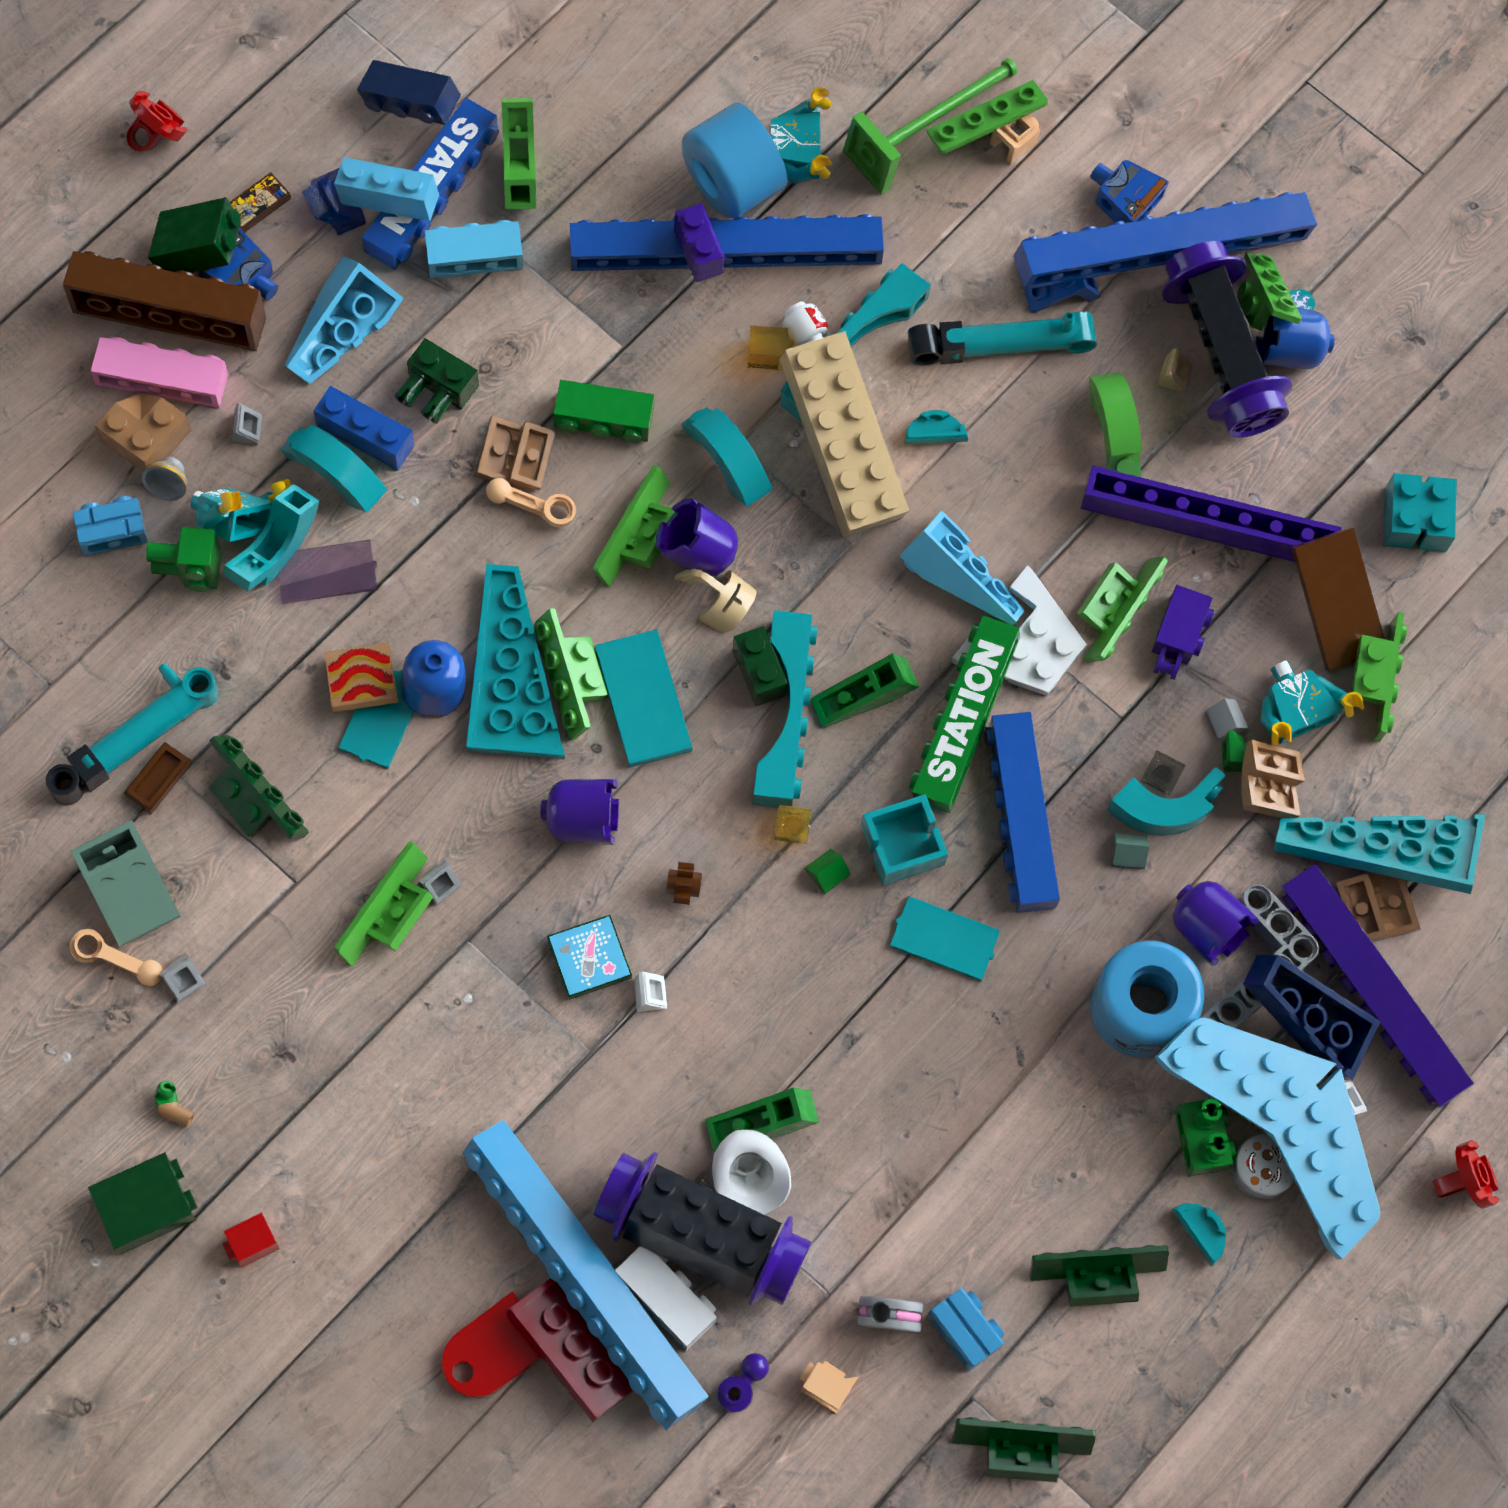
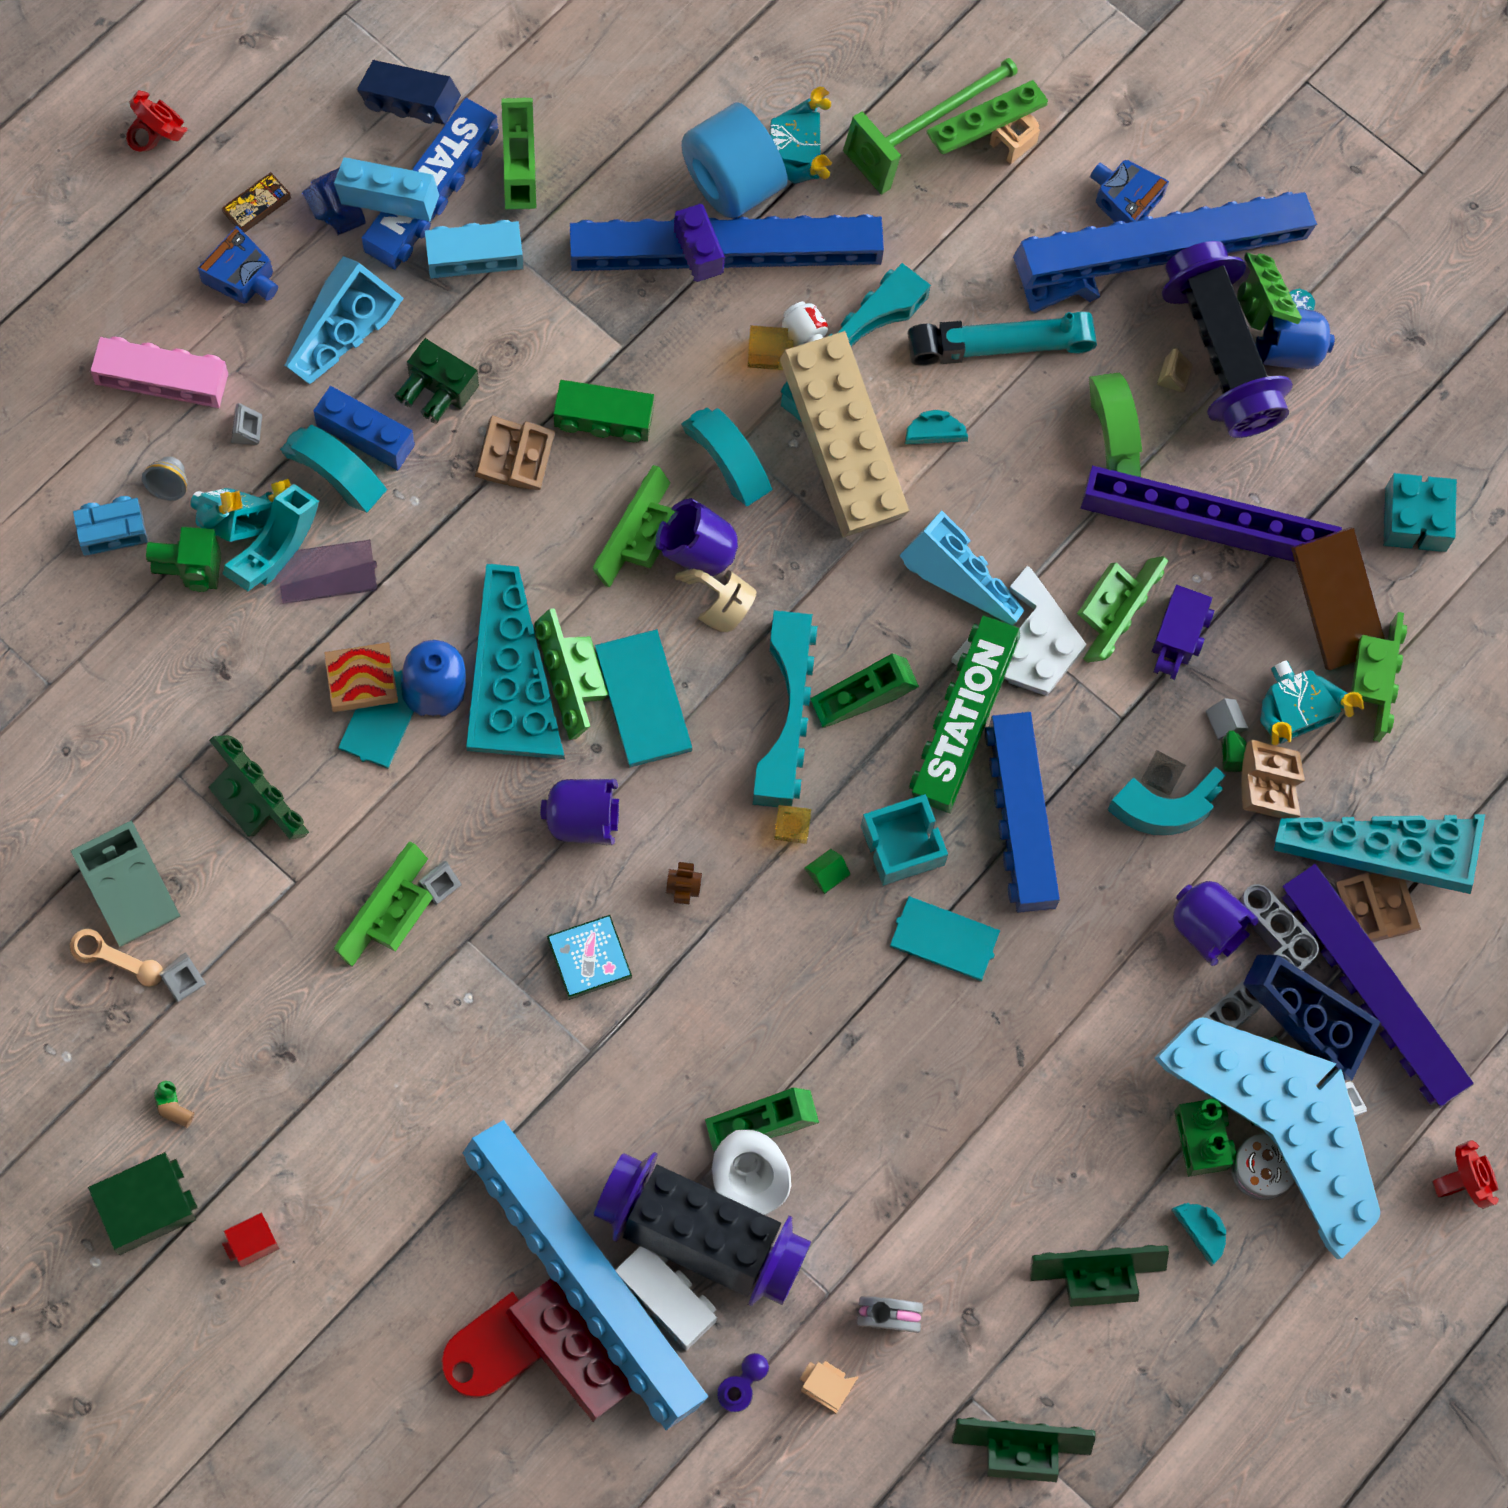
(94, 763): teal piece -> none
(143, 429): medium nougat slope -> none
(158, 777): reddish brown tile -> none
(164, 300): reddish brown brick -> none
(195, 236): dark green brick -> none
(500, 491): light nougat piece -> none
(650, 992): white slope -> none
(759, 666): dark green brick -> none
(966, 1328): dark azure brick -> none
(1130, 851): sand green slope -> none
(1145, 964): dark azure piece -> none

